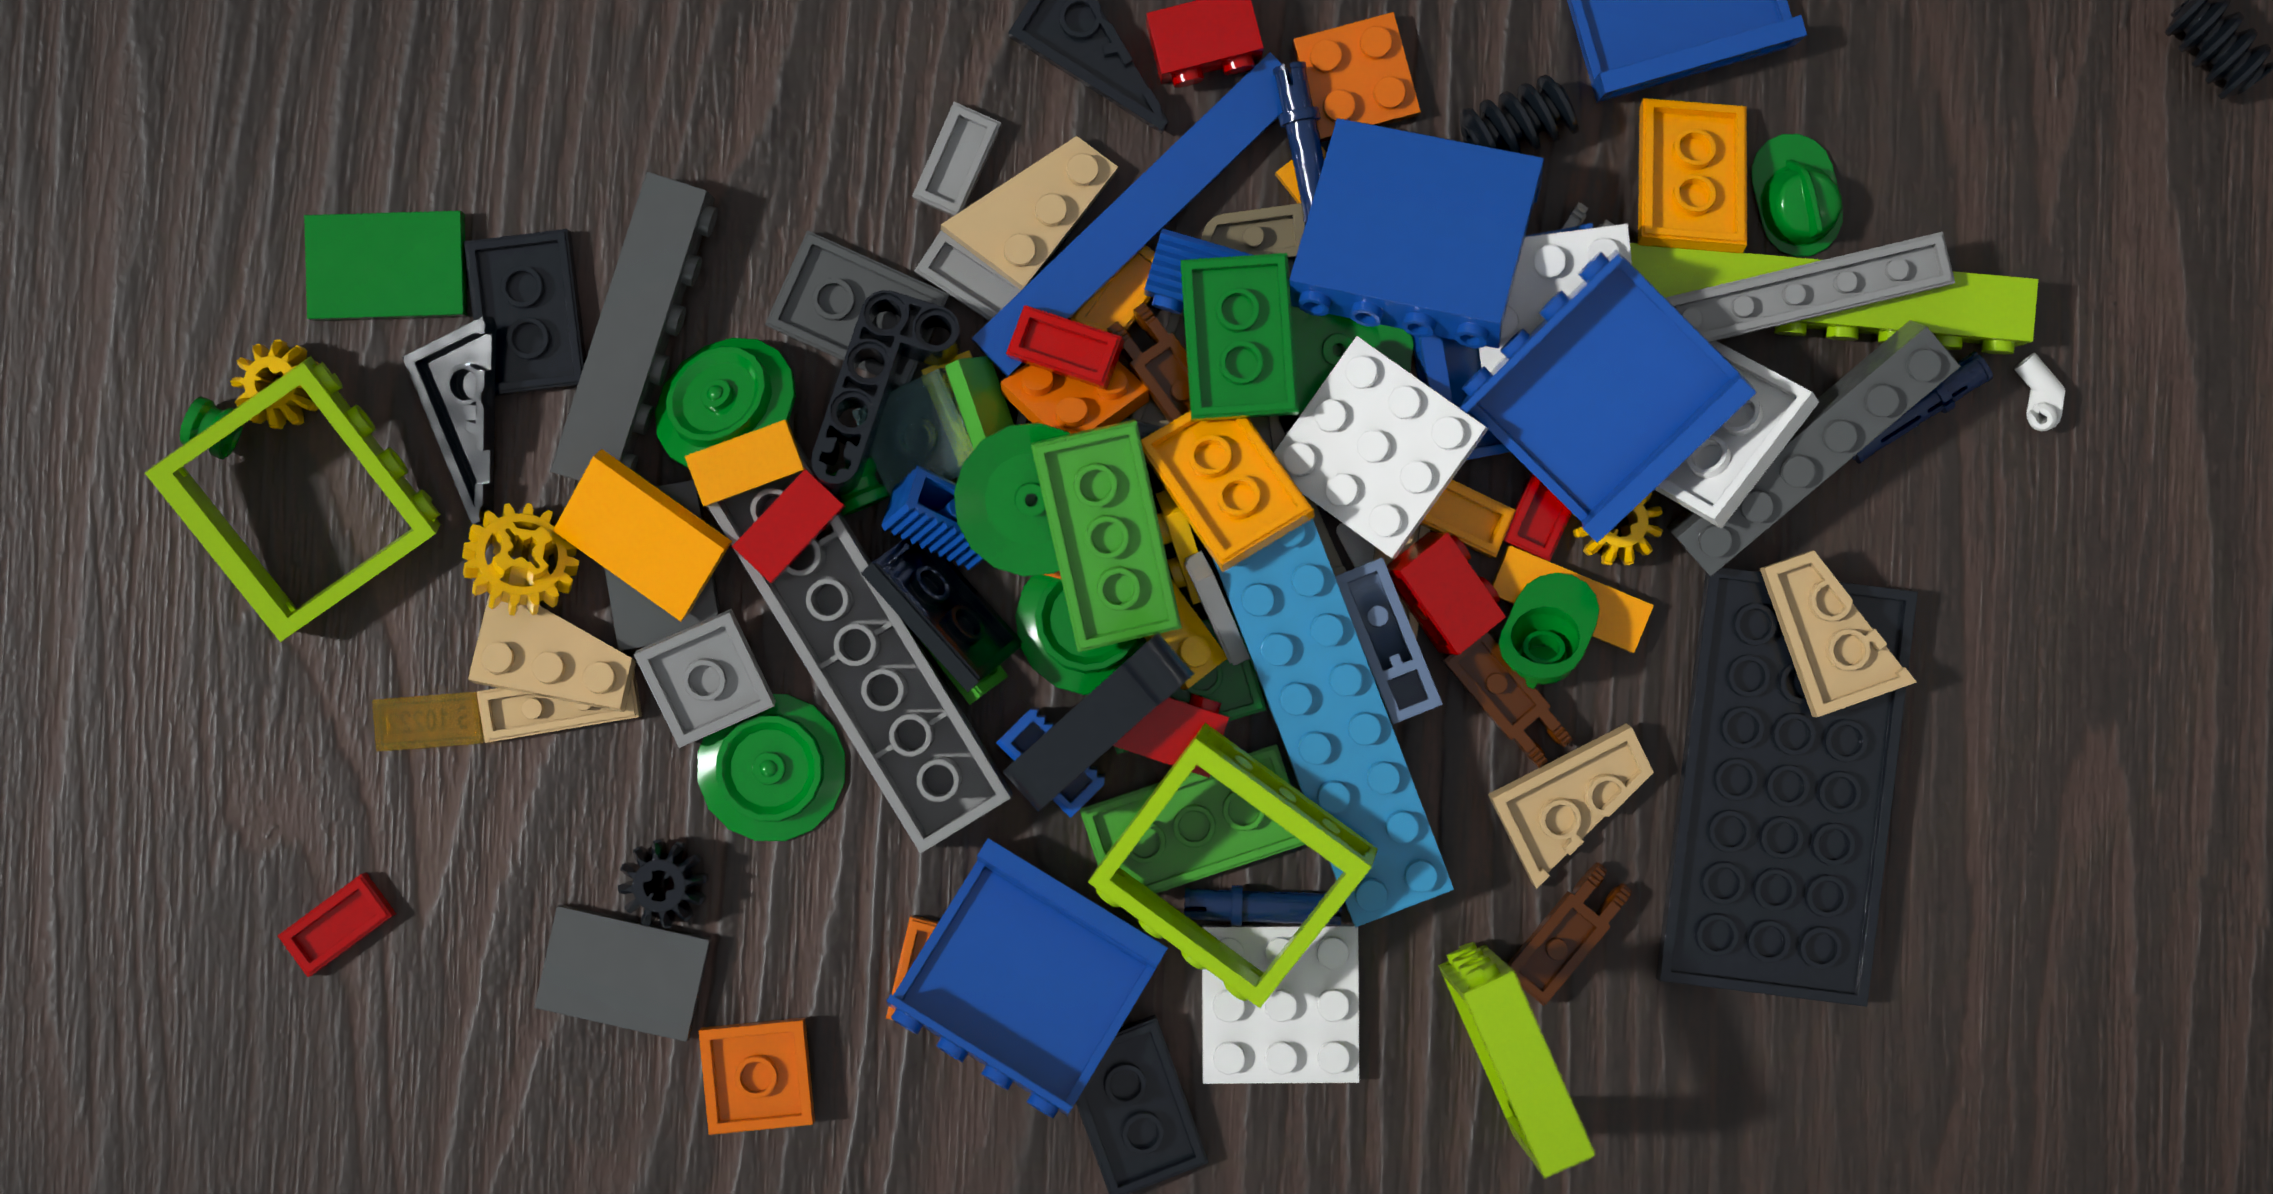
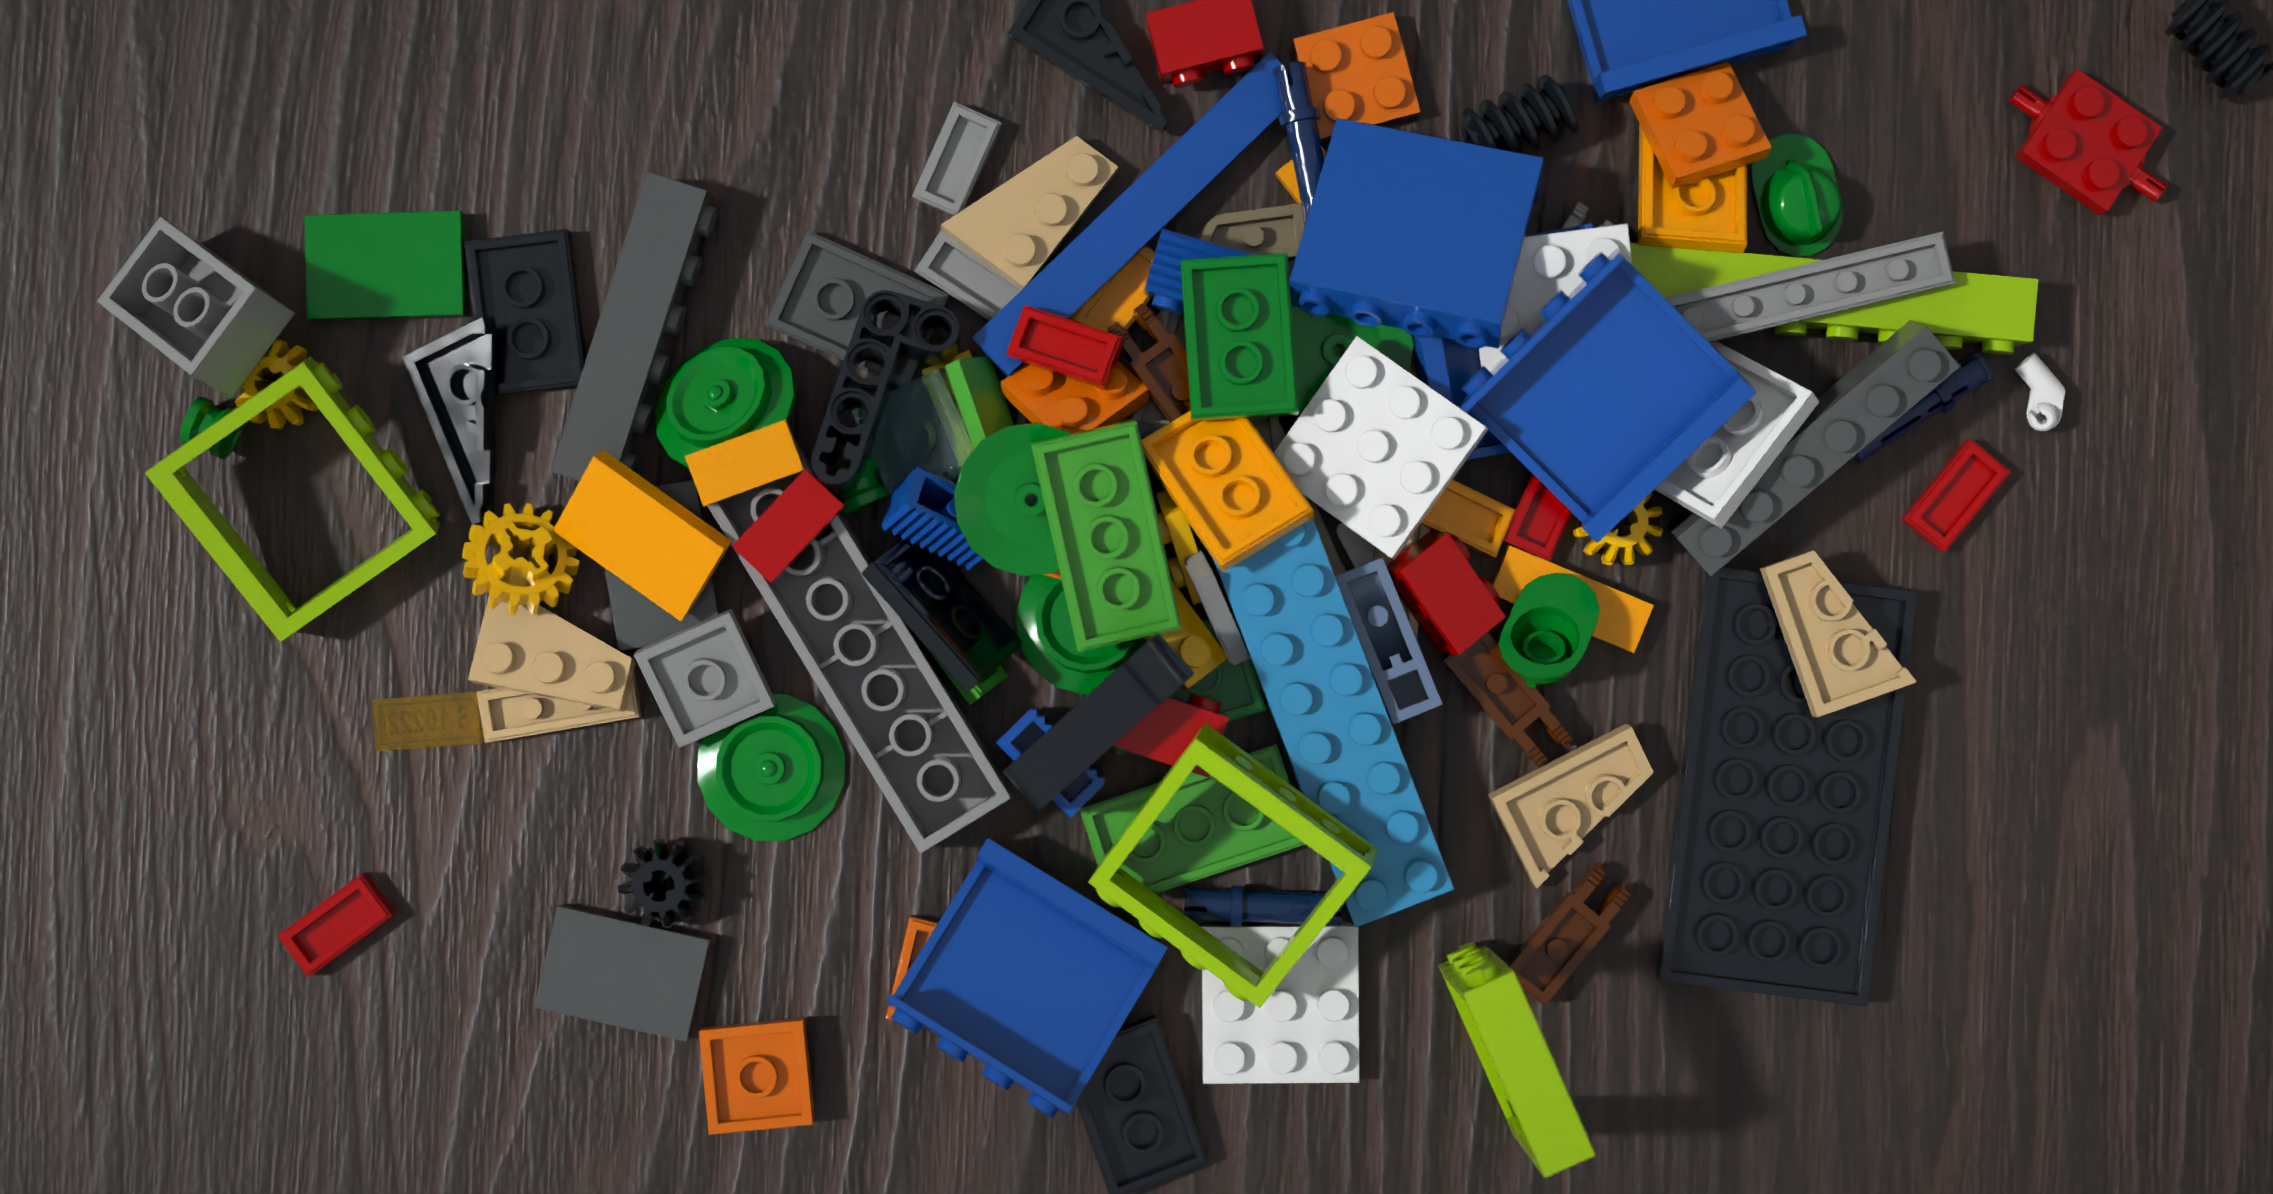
(195, 308): none -> light grey brick
(1700, 124): none -> orange plate
(1955, 495): none -> red tile
(2088, 142): none -> red plate

